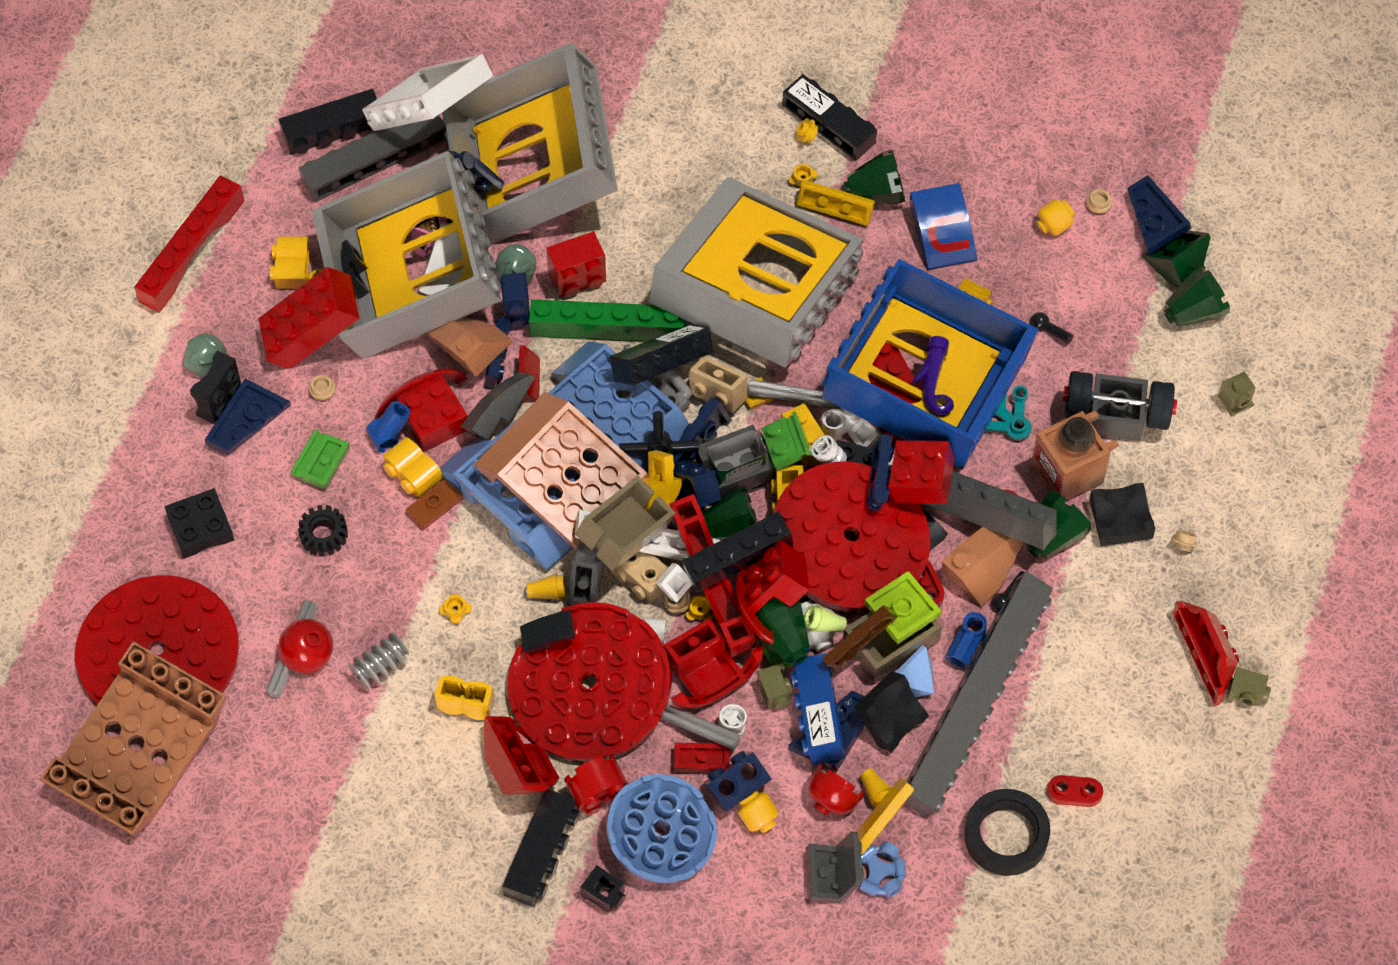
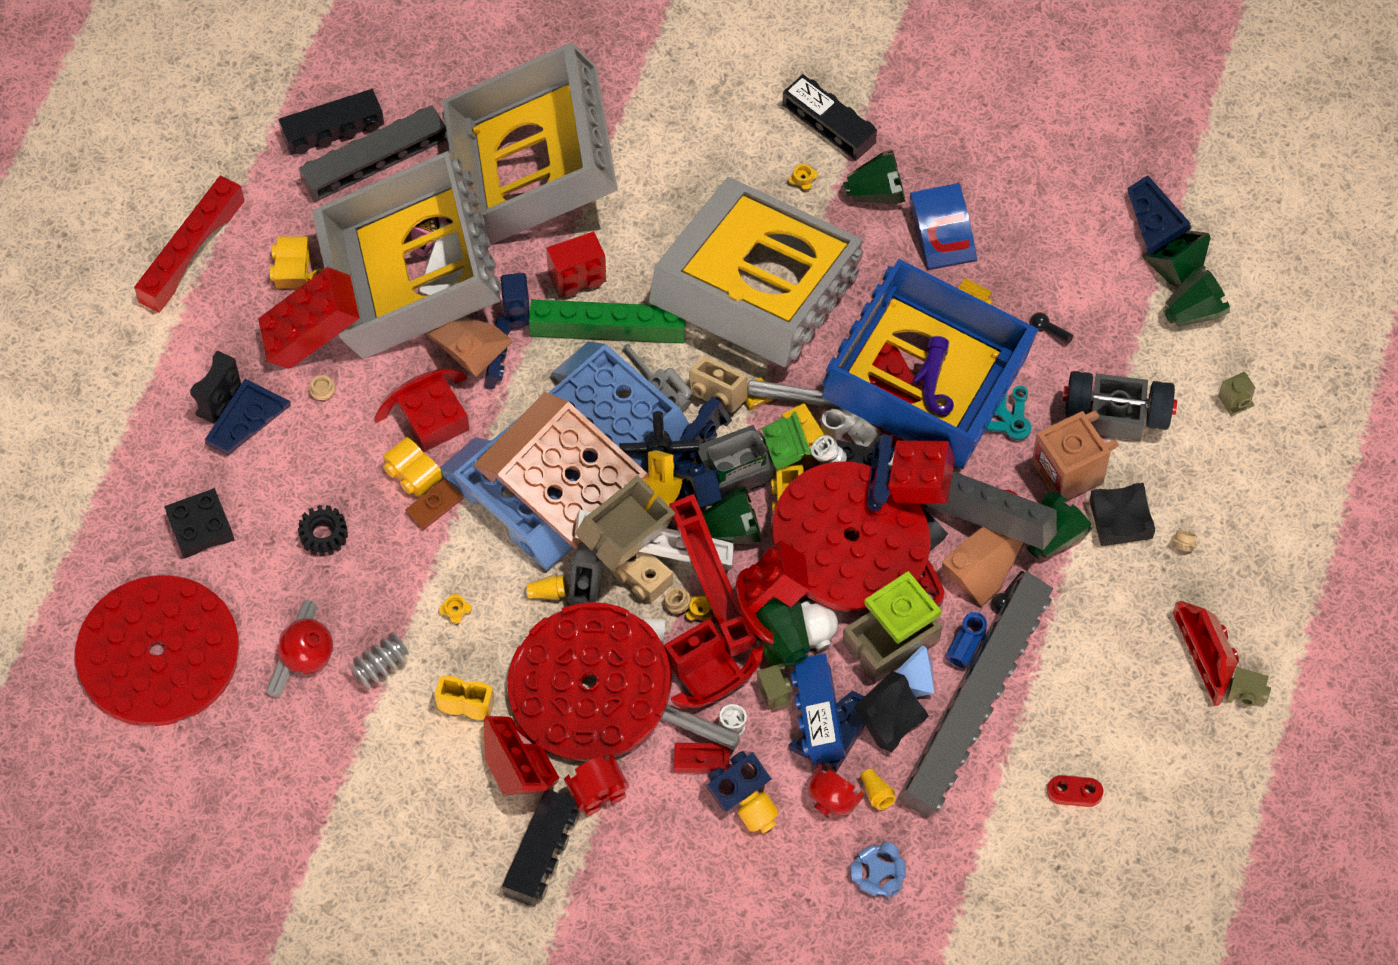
(150, 703): nougat slope -> none
(200, 352): sand green hair -> none
(320, 459): bright green plate -> none
(354, 265): black slope -> none
(384, 429): blue piece -> none
(434, 85): white window -> none
(484, 178): dark blue hinge -> none
(497, 405): dark grey slope -> none
(514, 260): sand green hair -> none
(530, 364): red slope -> none
(547, 630): black slope -> none
(599, 881): black brick -> none
(661, 354): black brick -> none
(674, 582): white plate -> none
(675, 808): medium blue brick -> none
(736, 552): black brick -> none
(806, 130): yellow plate -> none
(823, 620): yellowish green cone -> none
(834, 870): dark grey bracket -> none
(835, 203): yellow tile -> none
(860, 637): reddish brown tile -> none
(884, 812): yellow tile -> none
(1007, 800): black tyre -> none
(1055, 217): yellow head -> none
(1077, 434): clear smoke cone -> none
(1099, 201): tan plate -> none

